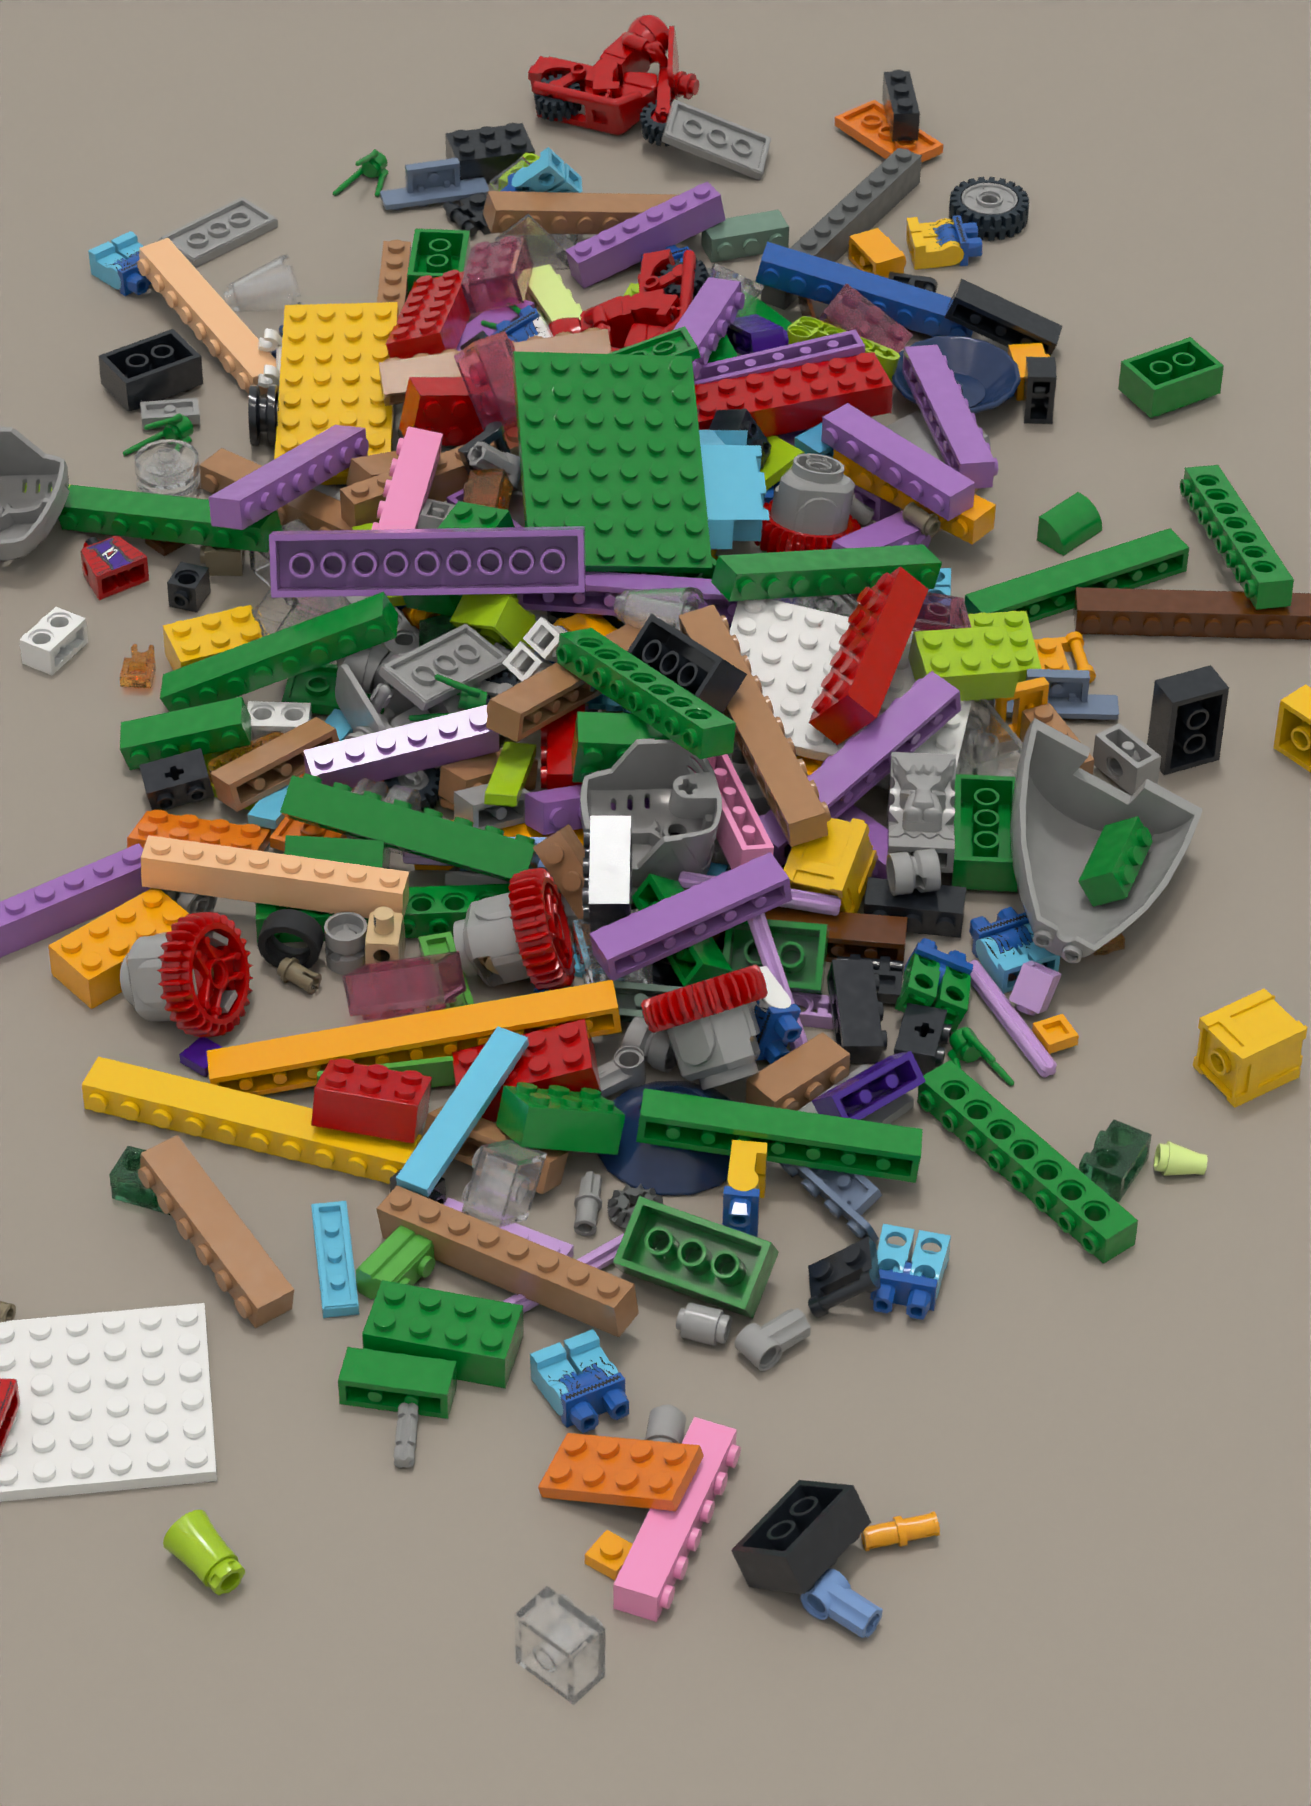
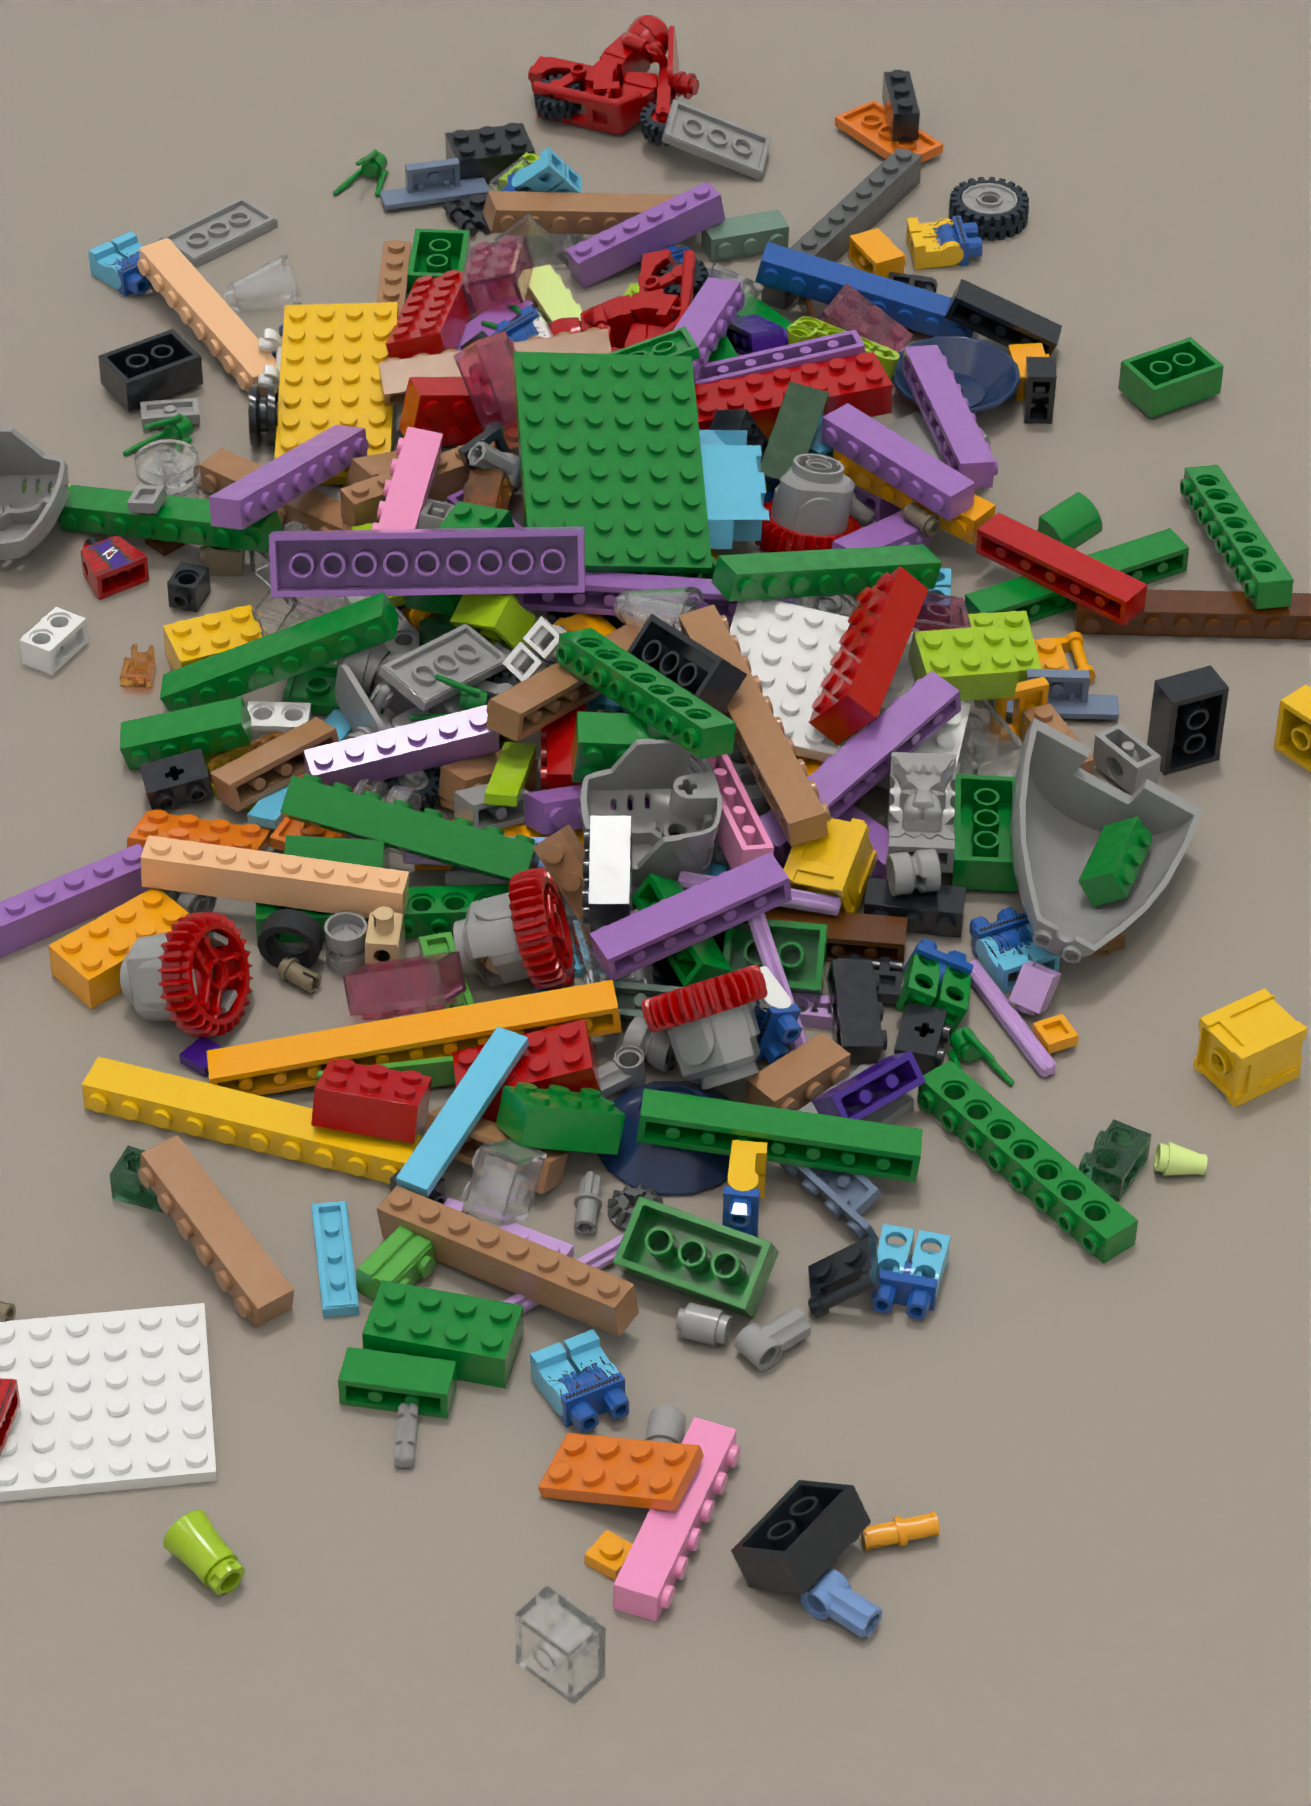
(146, 499): none -> light grey plate
(793, 430): none -> dark green piece
(1061, 568): none -> red brick

